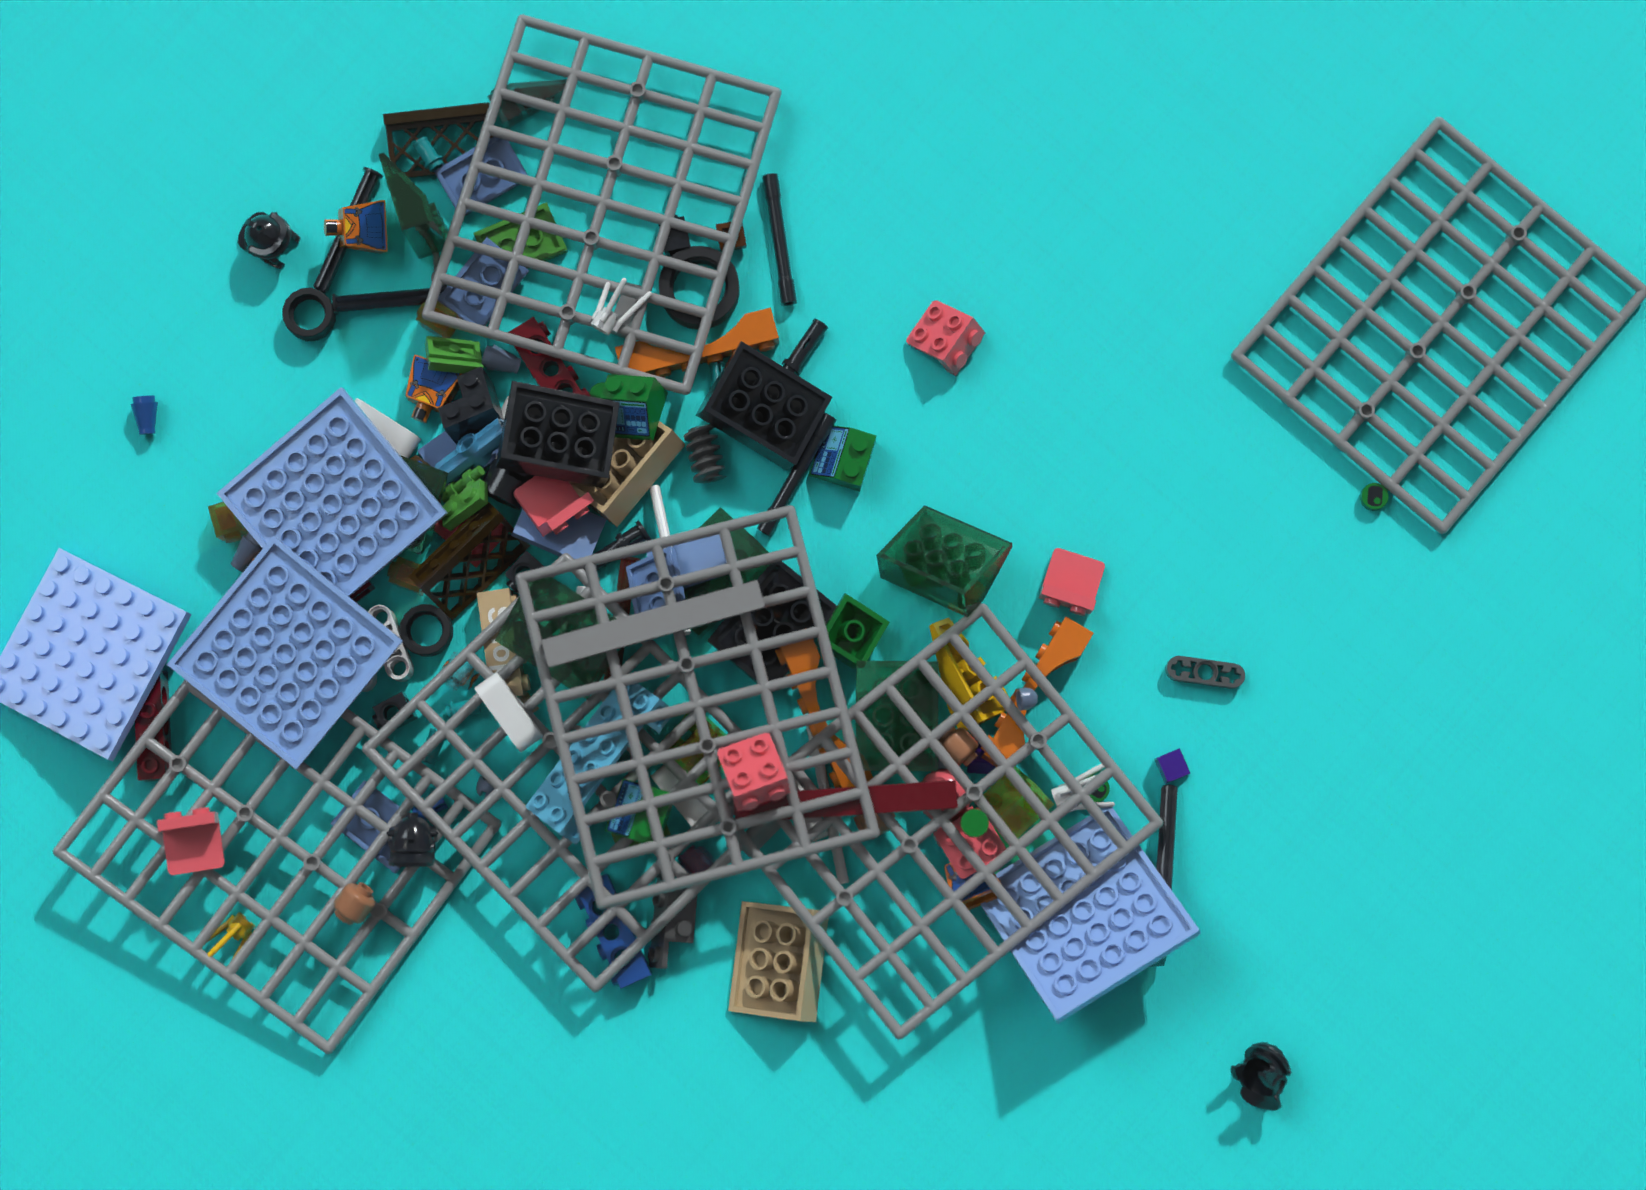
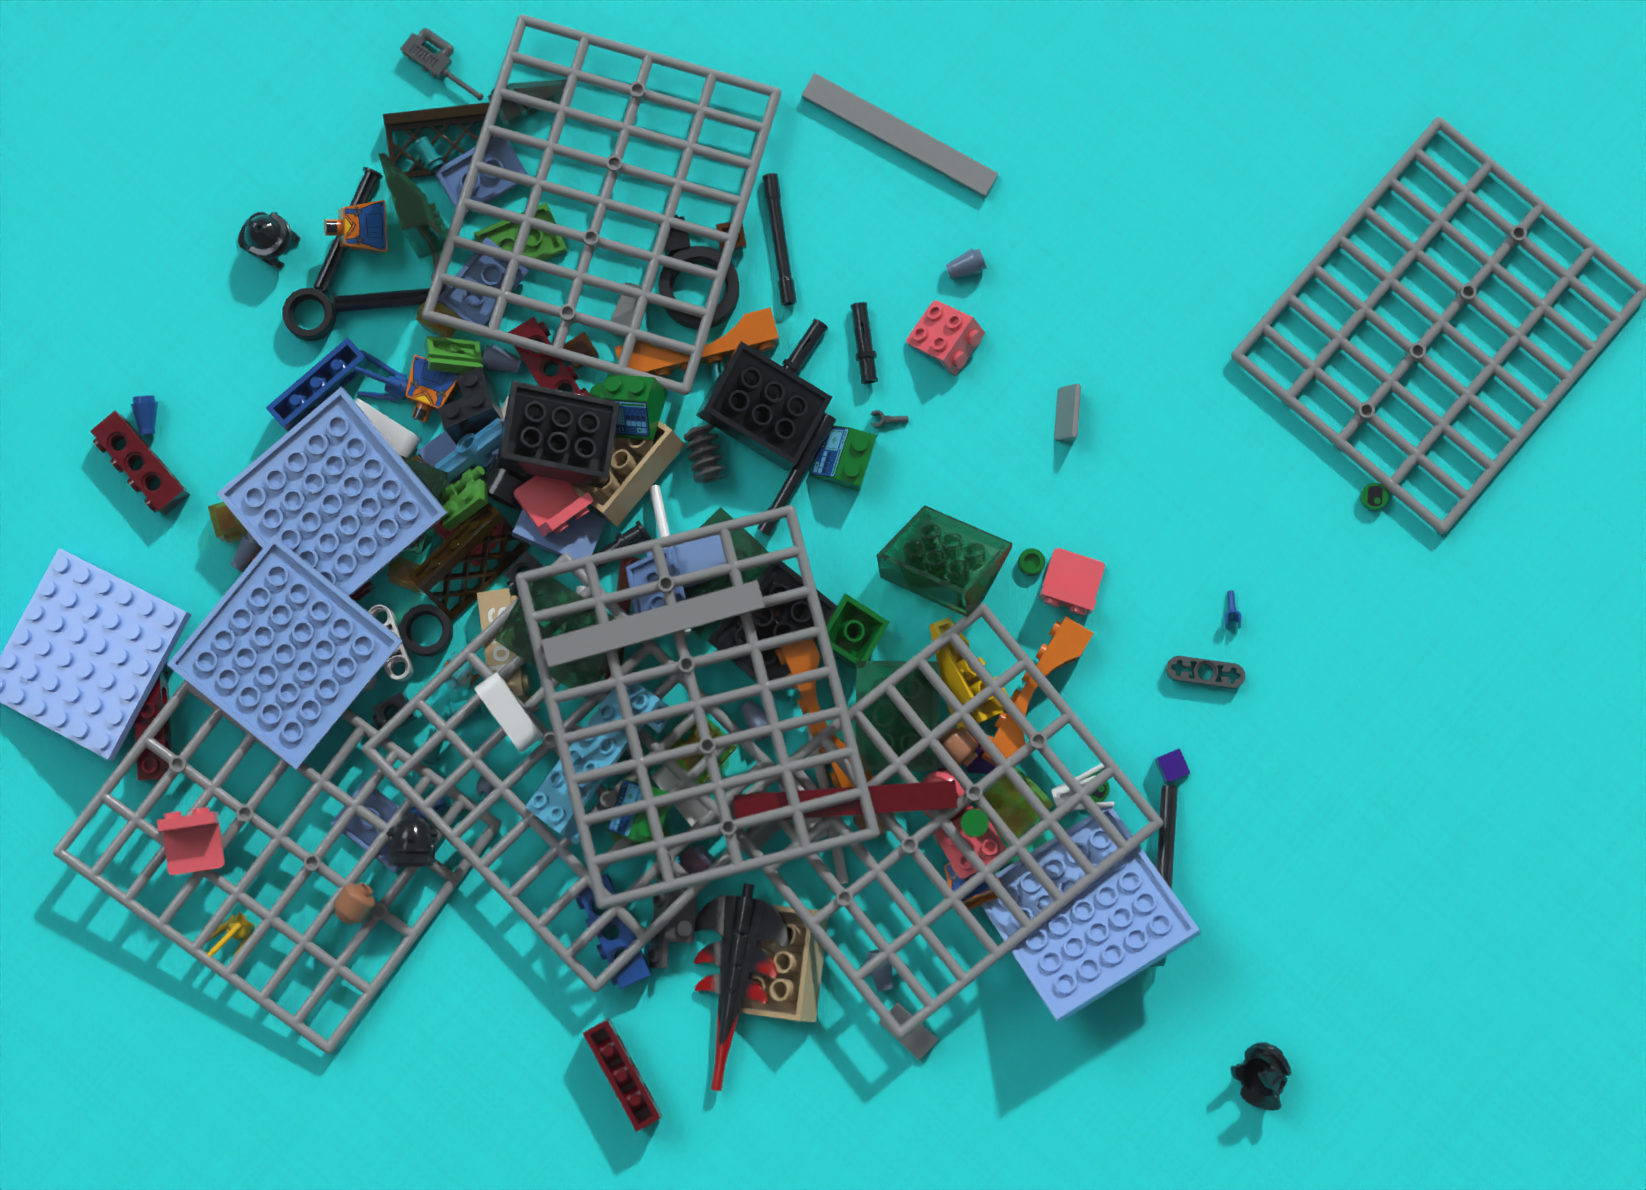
(116, 428): none -> dark red brick
(317, 384): none -> blue brick
(394, 385): none -> blue plant
(435, 64): none -> dark grey piece
(582, 345): none -> reddish brown plate
(604, 318): white plant -> none
(622, 1074): none -> dark red brick
(743, 925): none -> black animal
(754, 716): none -> sand blue cone
(754, 772): coral bracket -> none
(865, 352): none -> black pin
(883, 975): none -> sand blue cone
(888, 419): none -> dark grey hand
(899, 135): none -> light grey tile
(917, 1041): none -> light grey slope
(966, 264): none -> sand blue cone
(1026, 698): sand blue hinge -> none
(1031, 562): none -> green tile
(1067, 413): none -> light grey slope
(1232, 614): none -> blue hand

